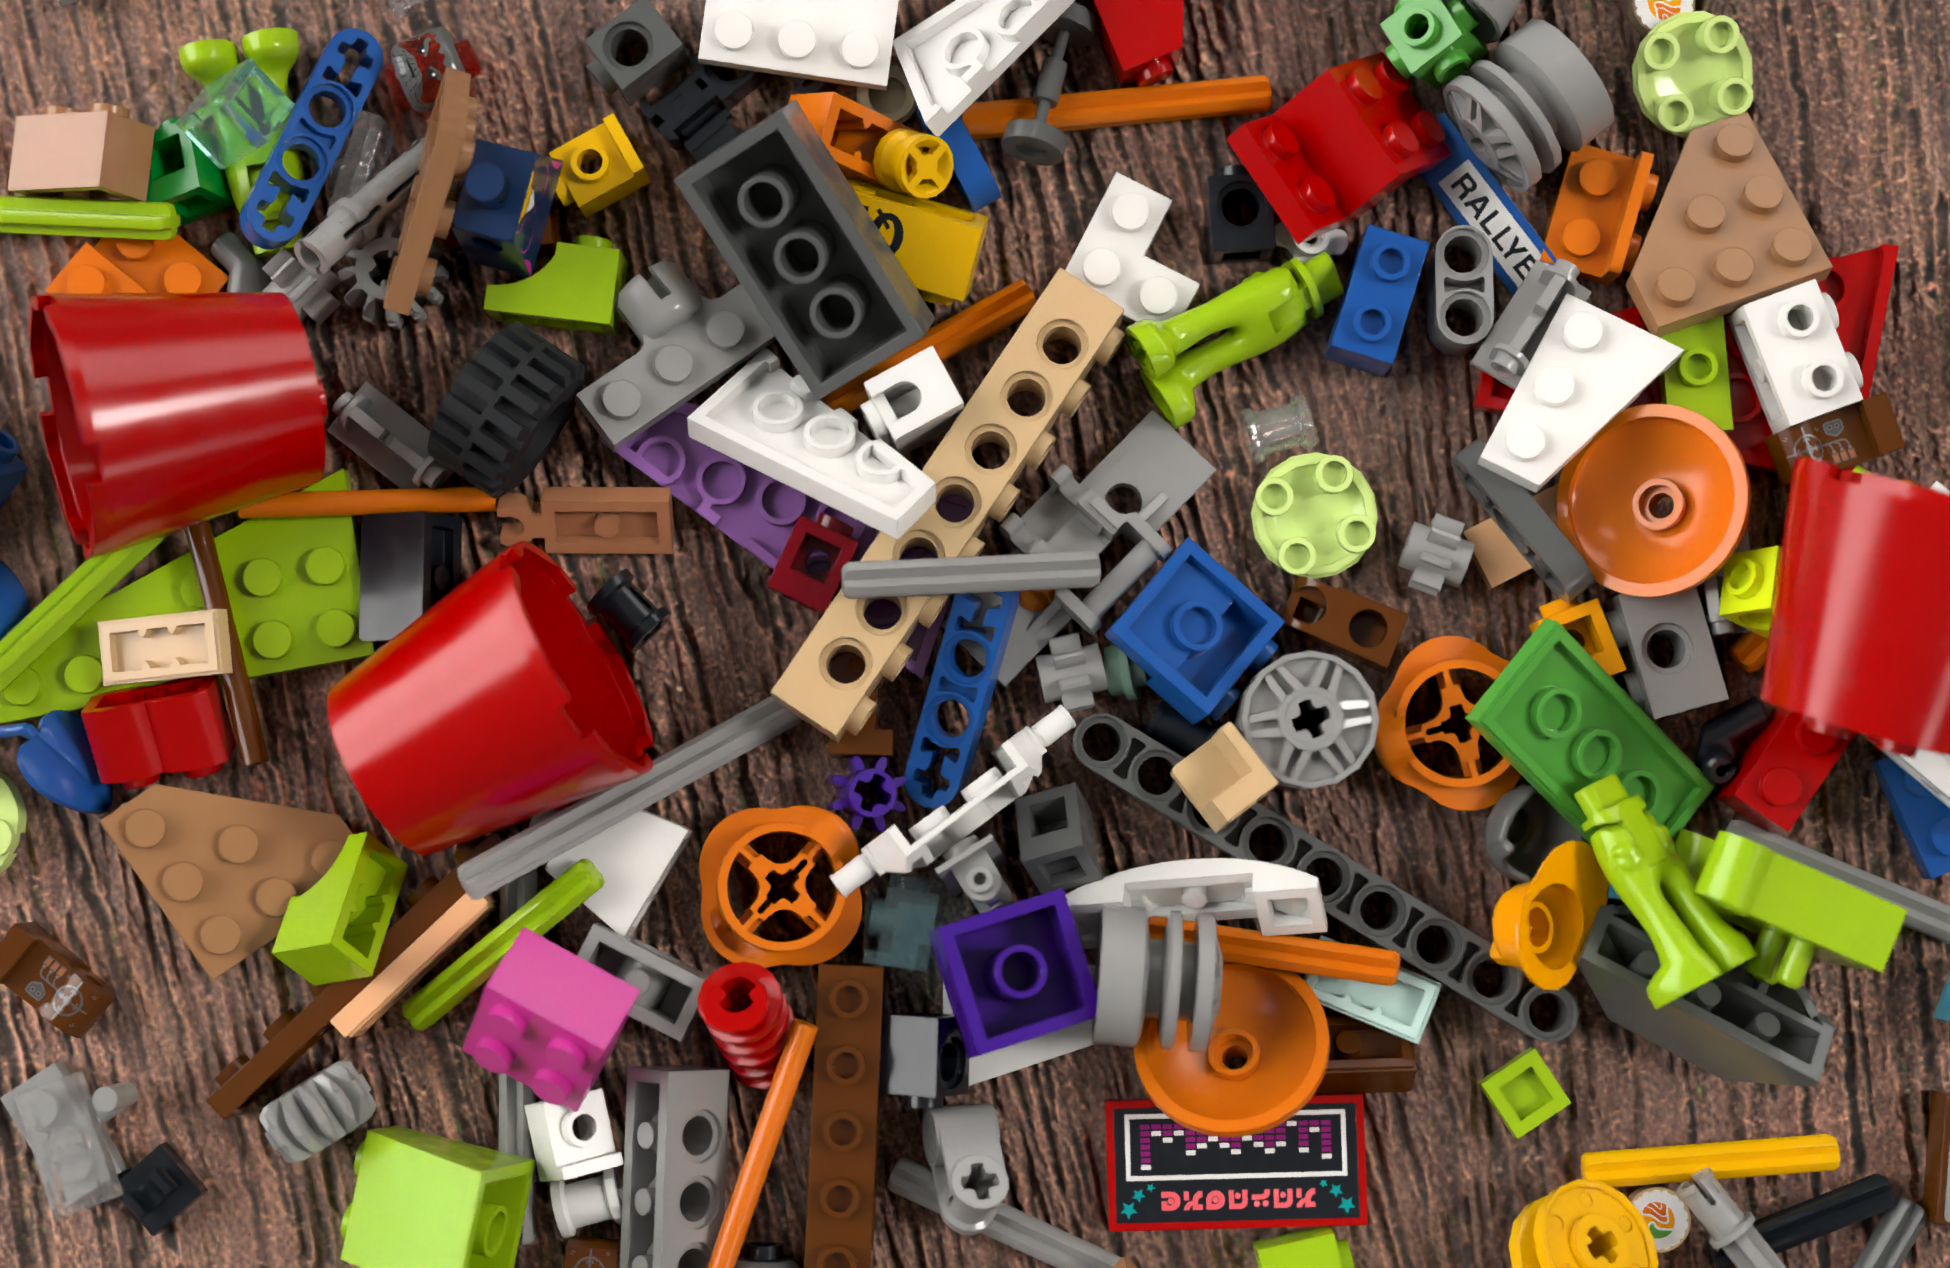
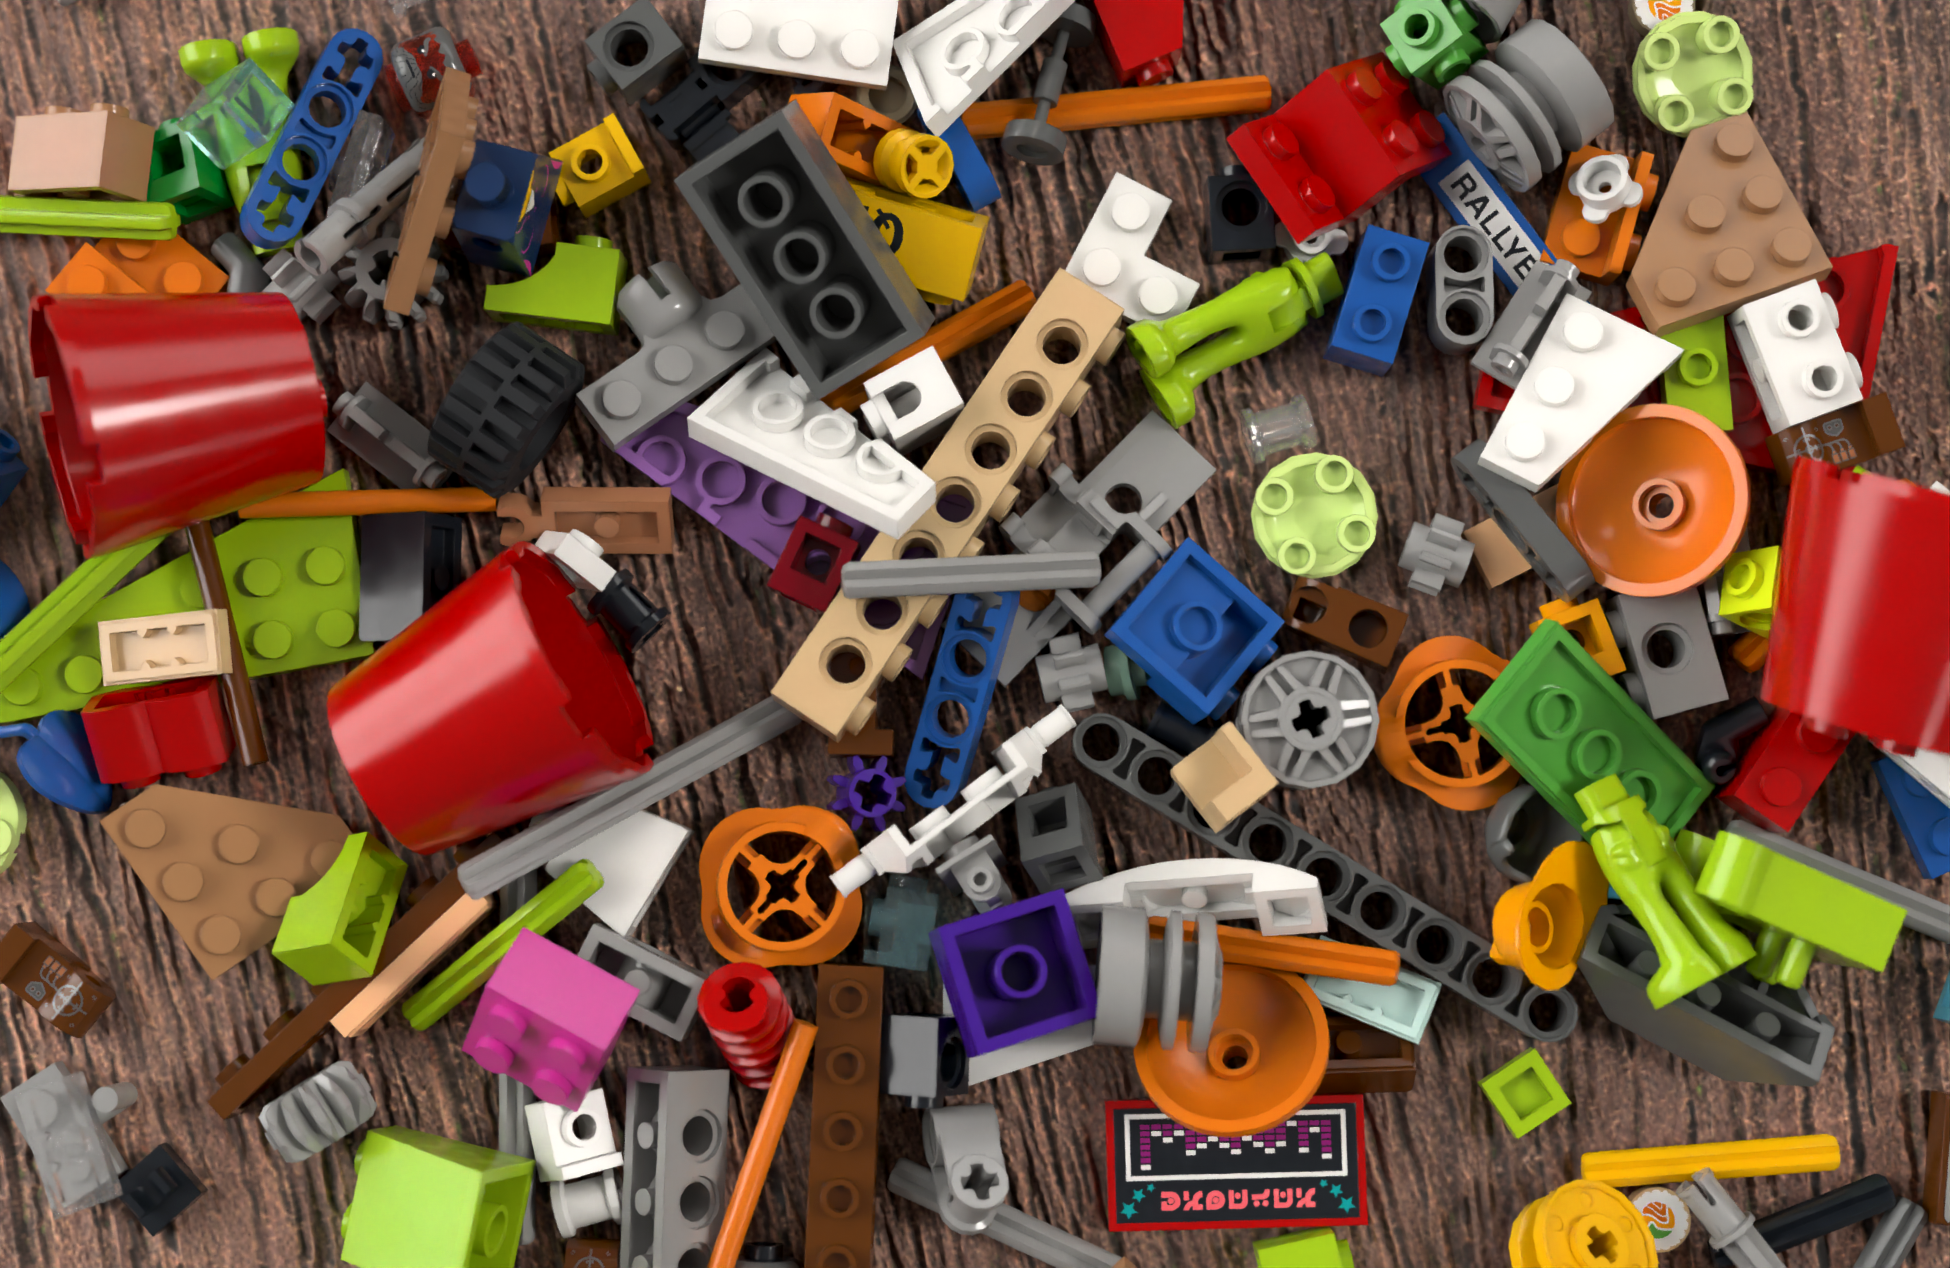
(578, 558): none -> white plate
(1601, 172): none -> white plate

